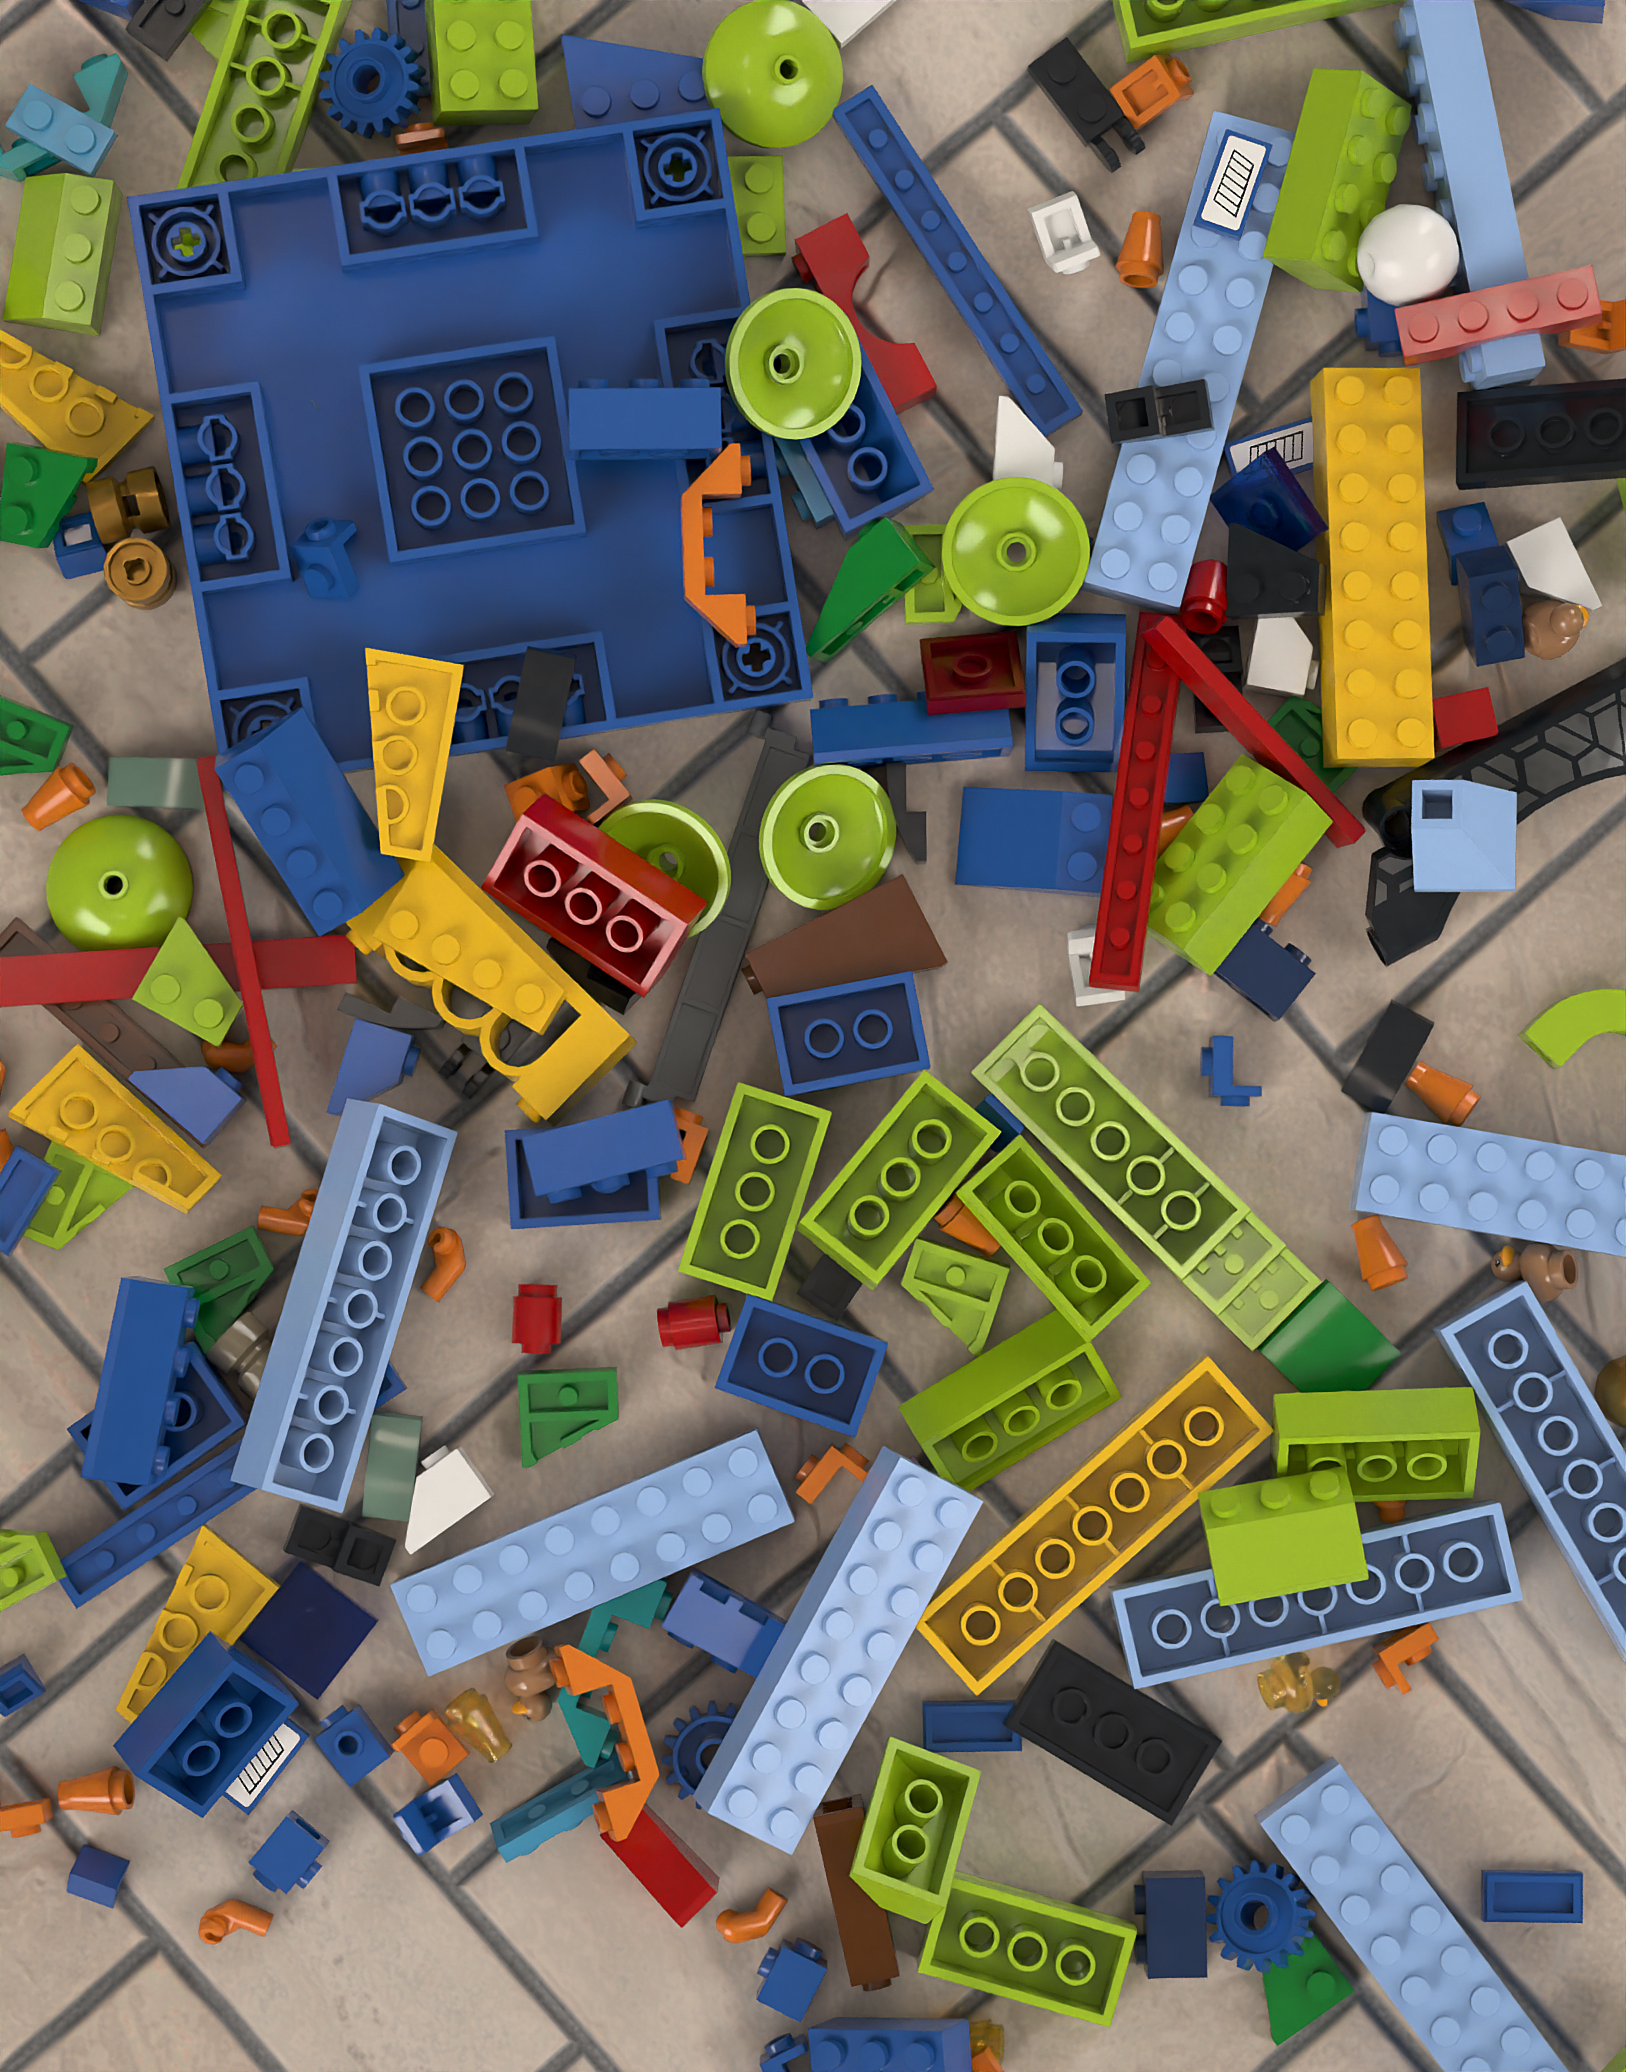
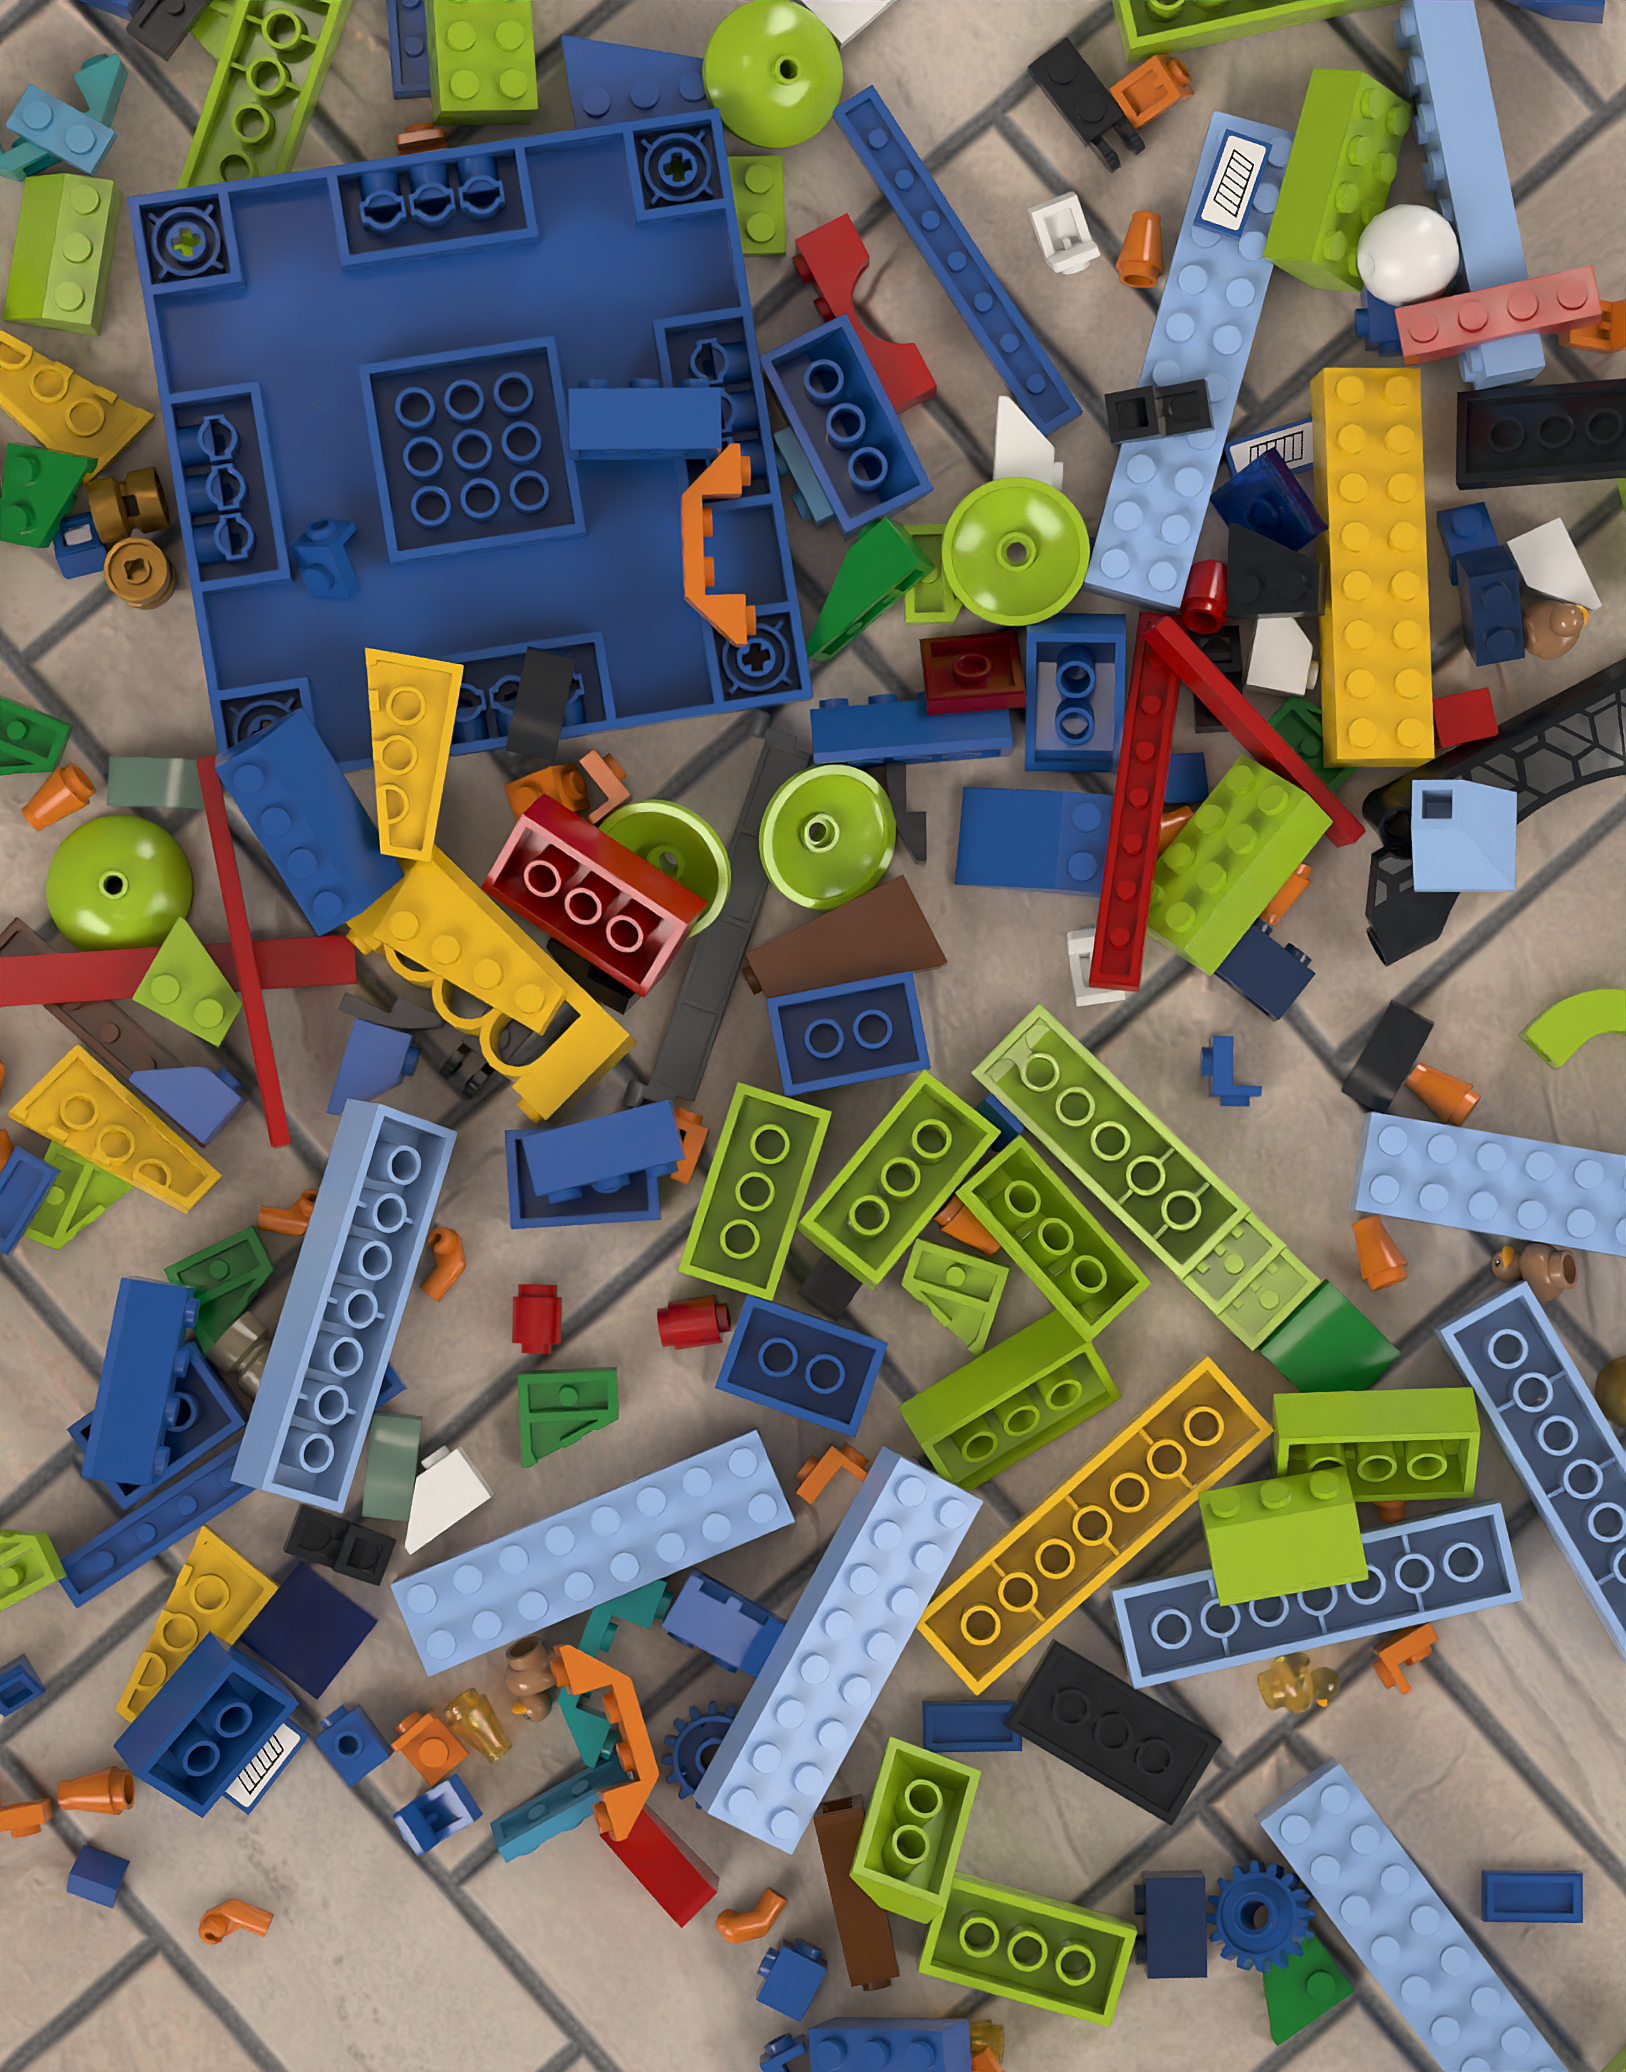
(230, 1055): orange arm -> none
(289, 1855): blue brick -> none
(355, 68): blue gear -> none
(816, 370): lime dish -> none

